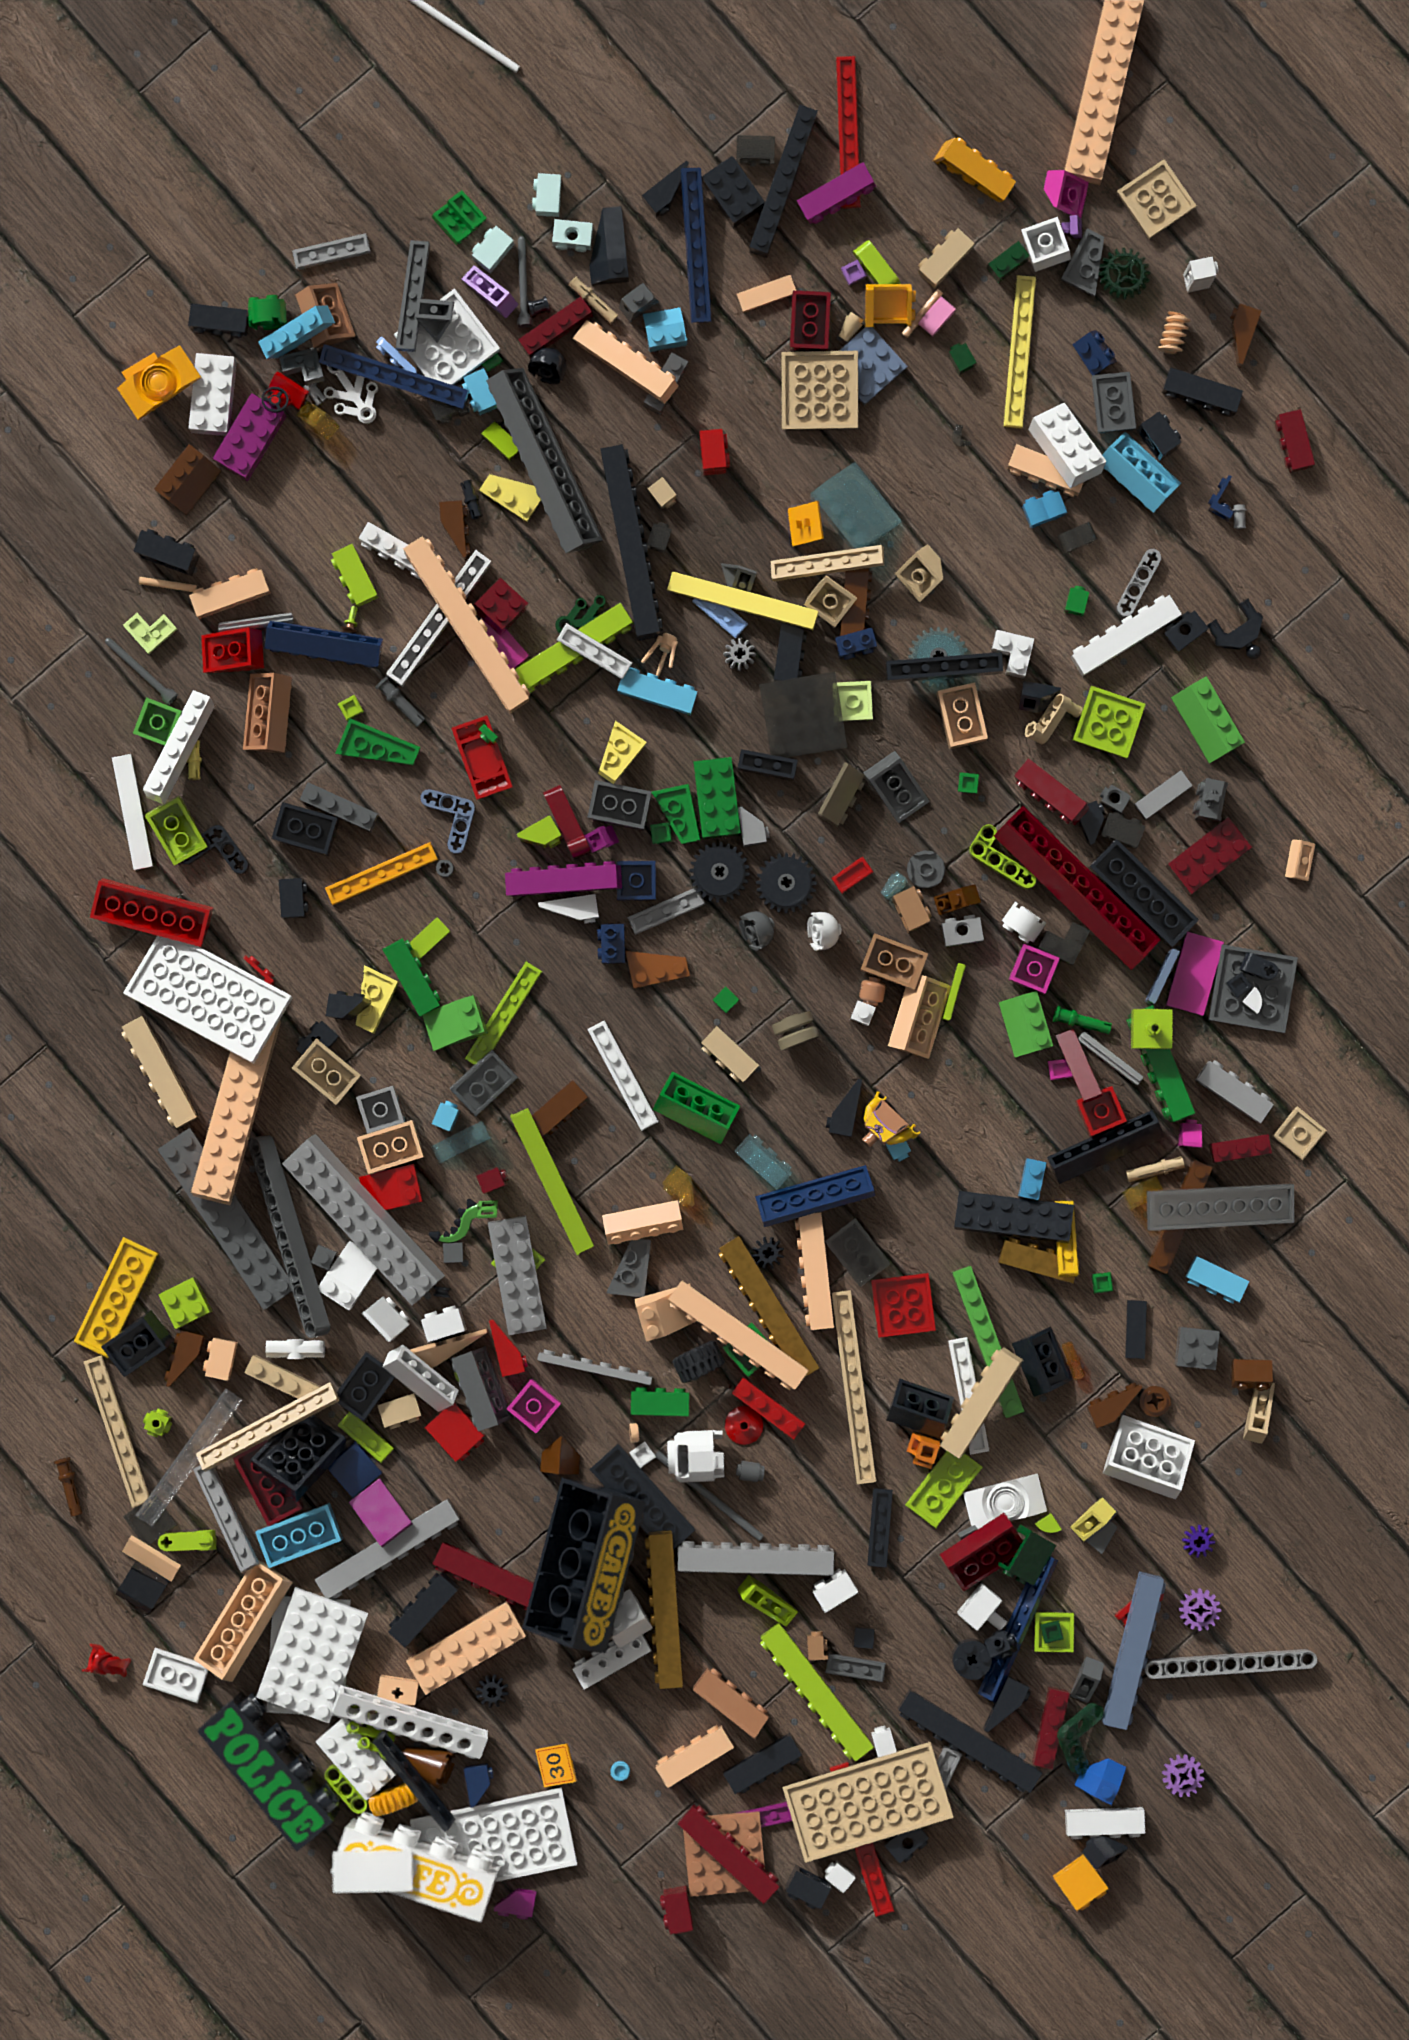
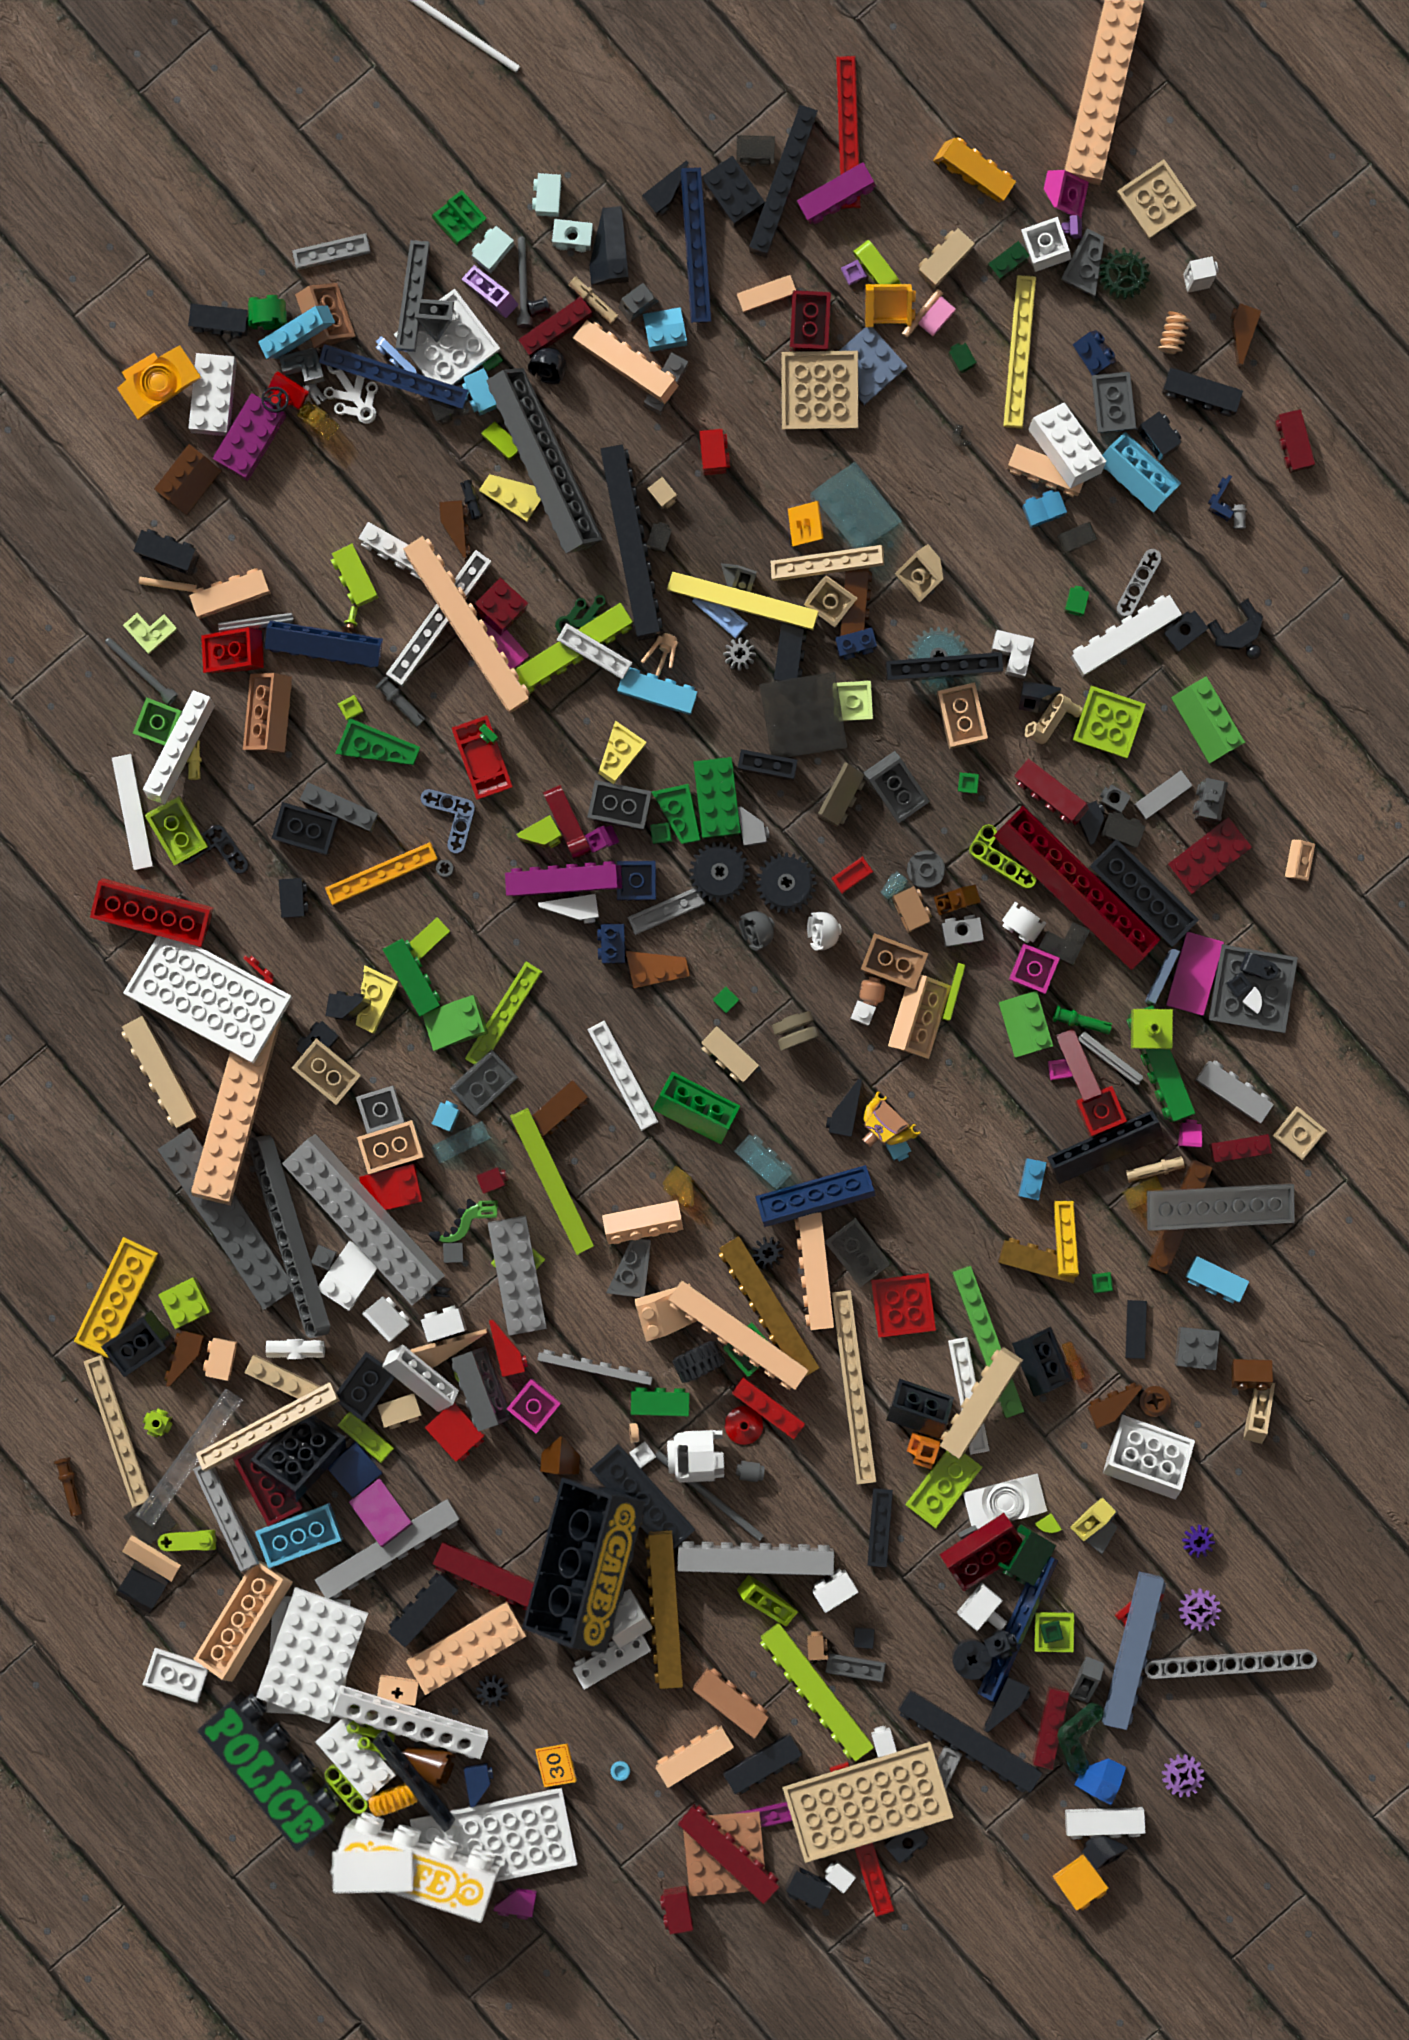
(104, 1662): red hair -> none
(851, 326): tan cone -> none
(1014, 1217): black plate -> none

